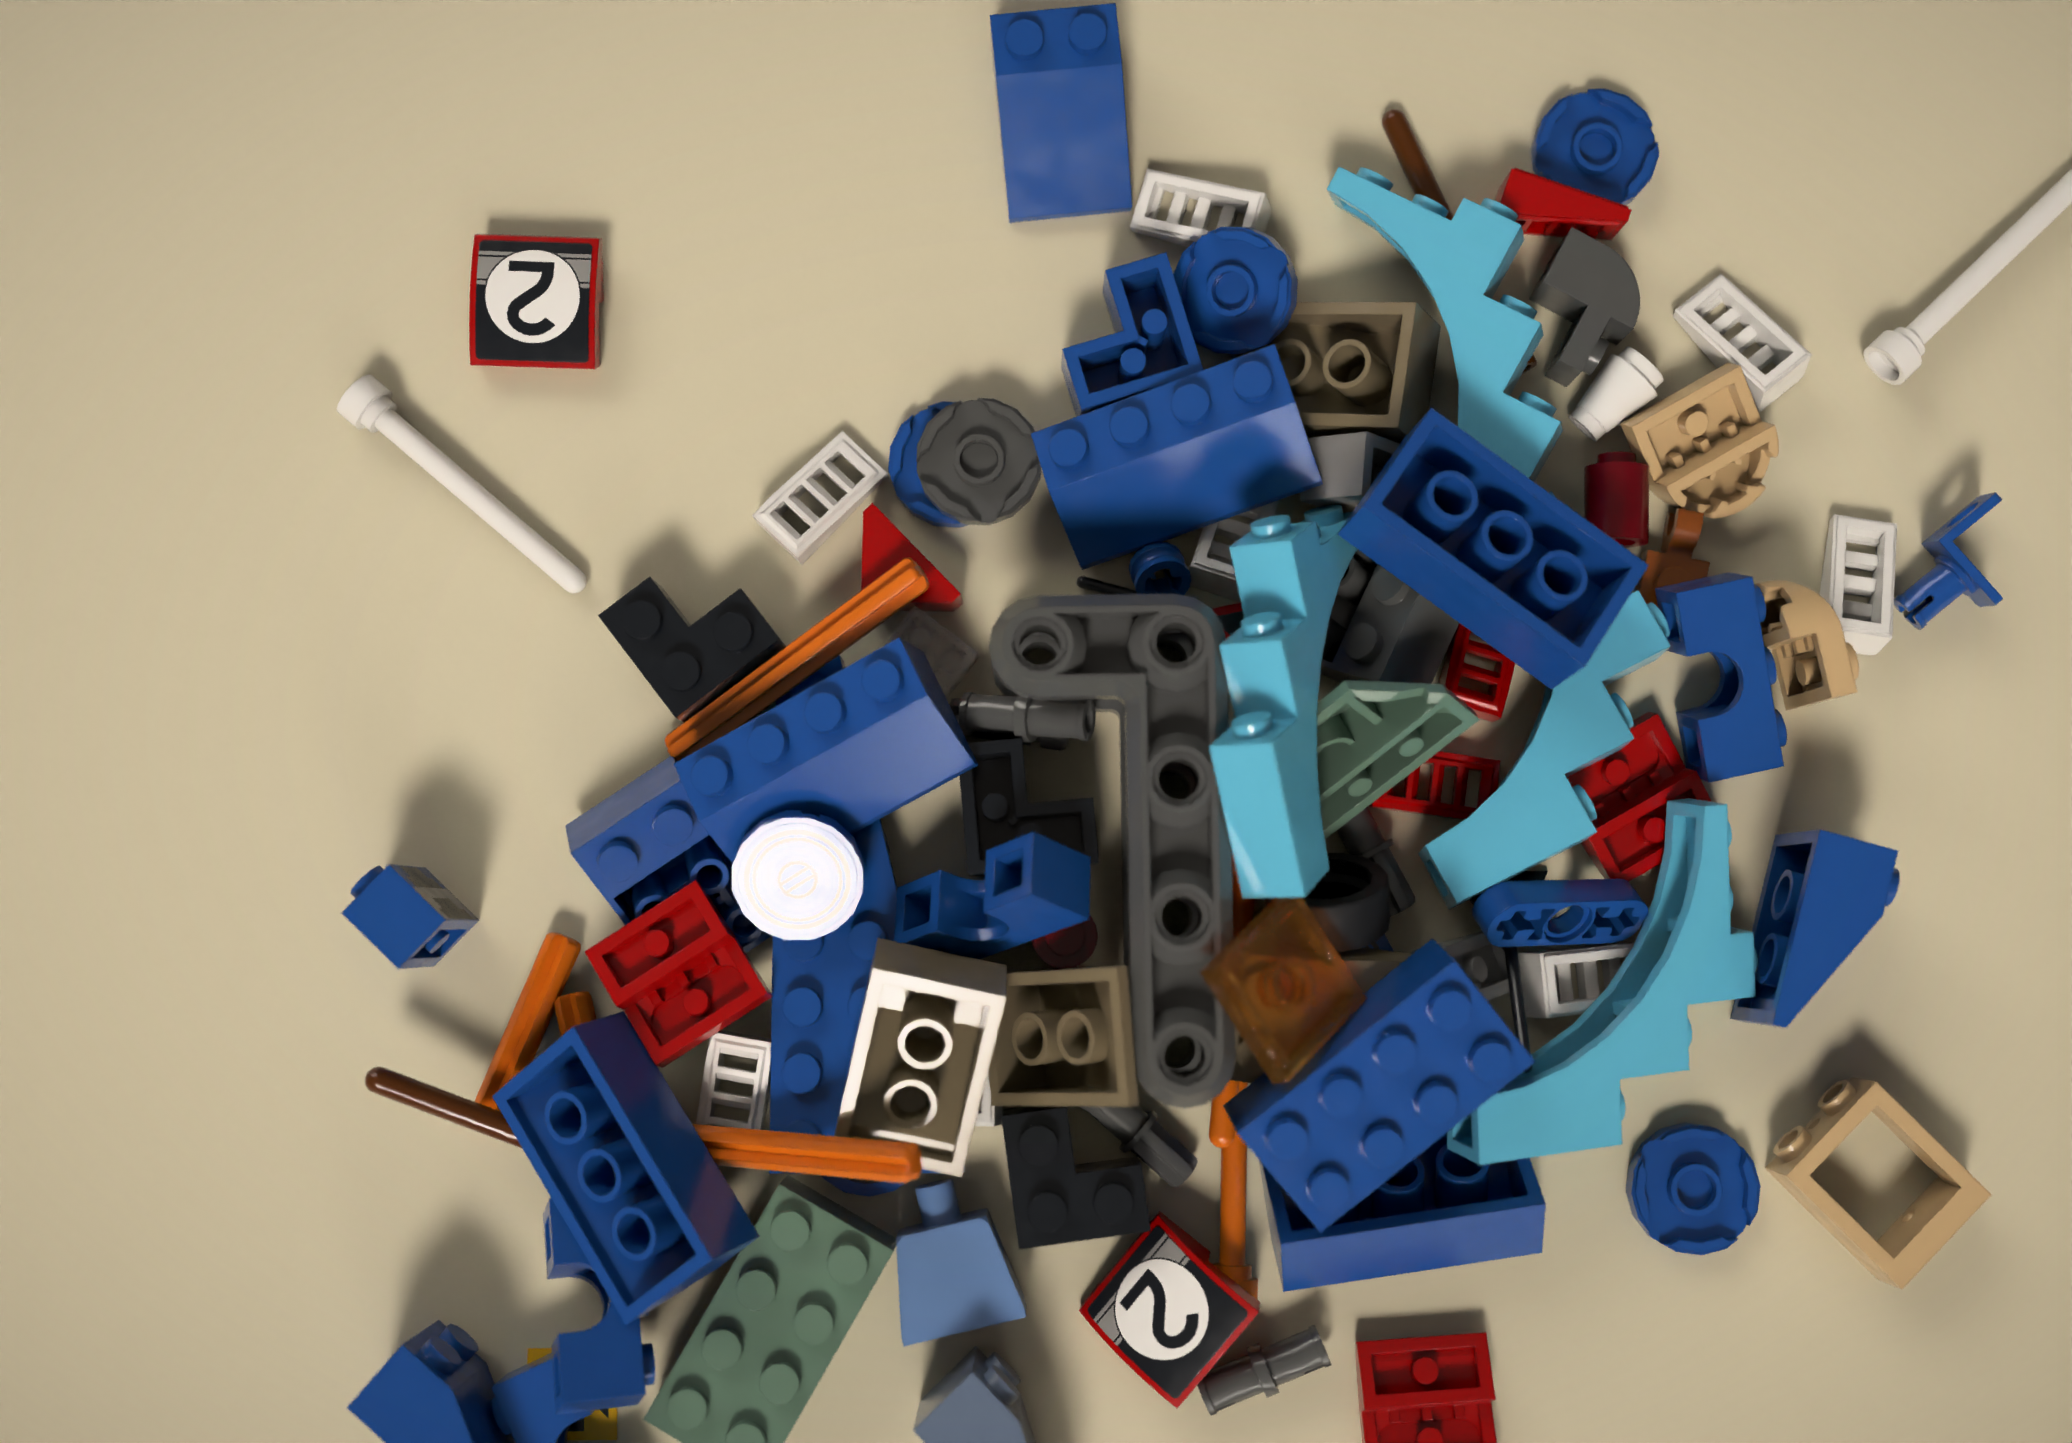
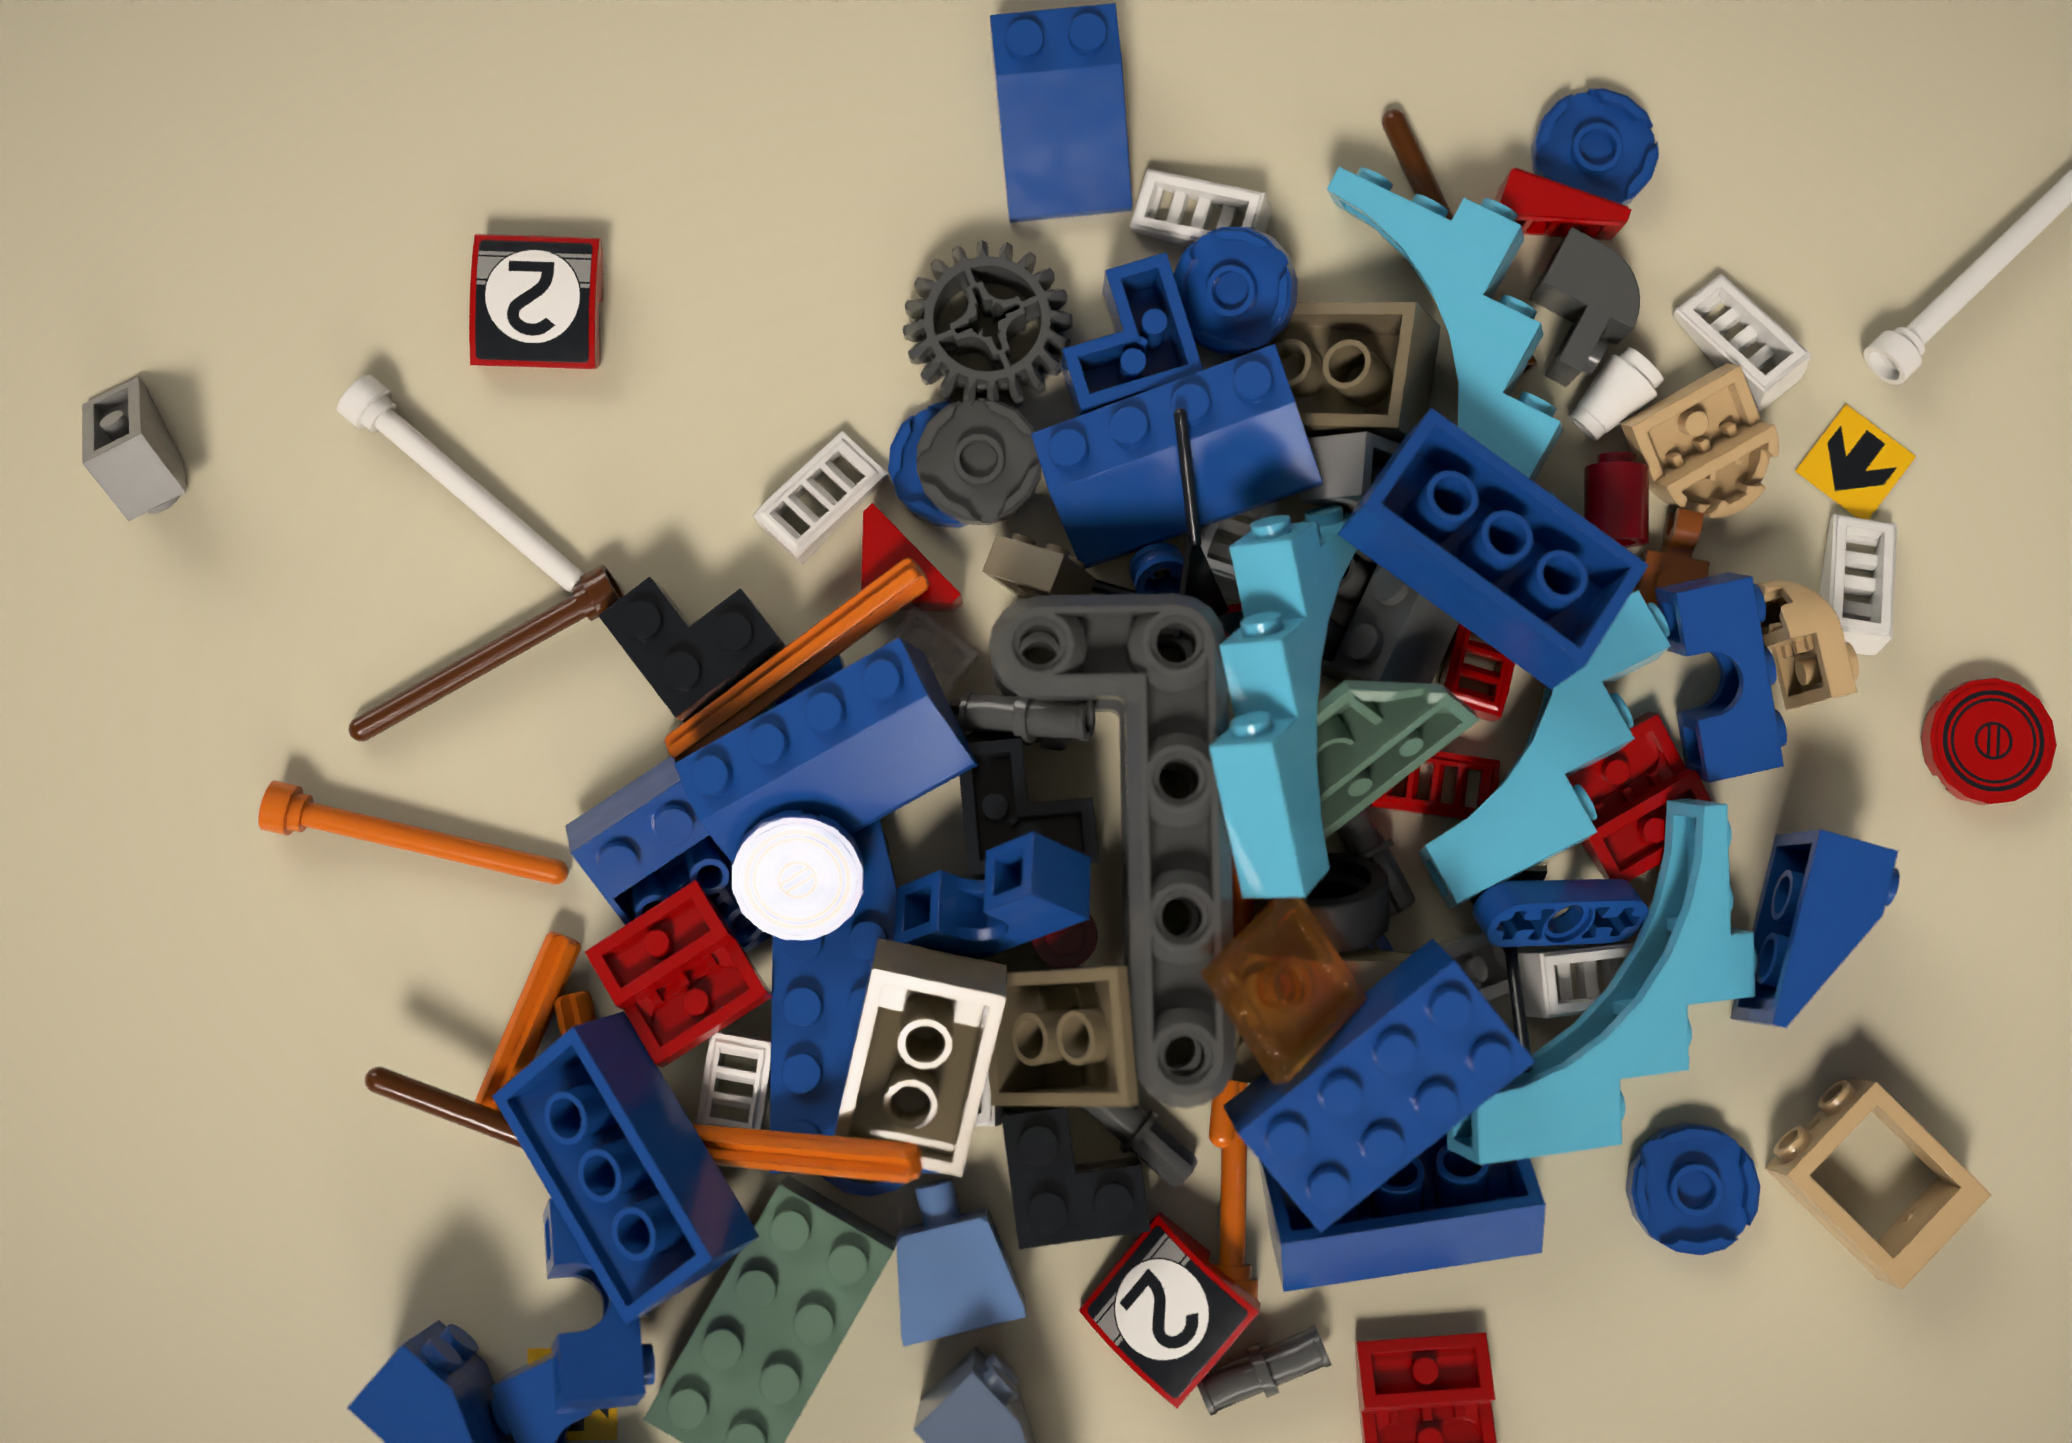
(131, 450): none -> light grey slope
(289, 810): none -> orange piece
(408, 915): blue brick -> none
(590, 598): none -> reddish brown piece
(1012, 313): none -> dark grey gear
(1036, 570): none -> dark tan piece
(1197, 575): none -> black piece
(1855, 463): none -> yellow sticker
(1953, 570): blue bracket -> none
(1989, 741): none -> red tile

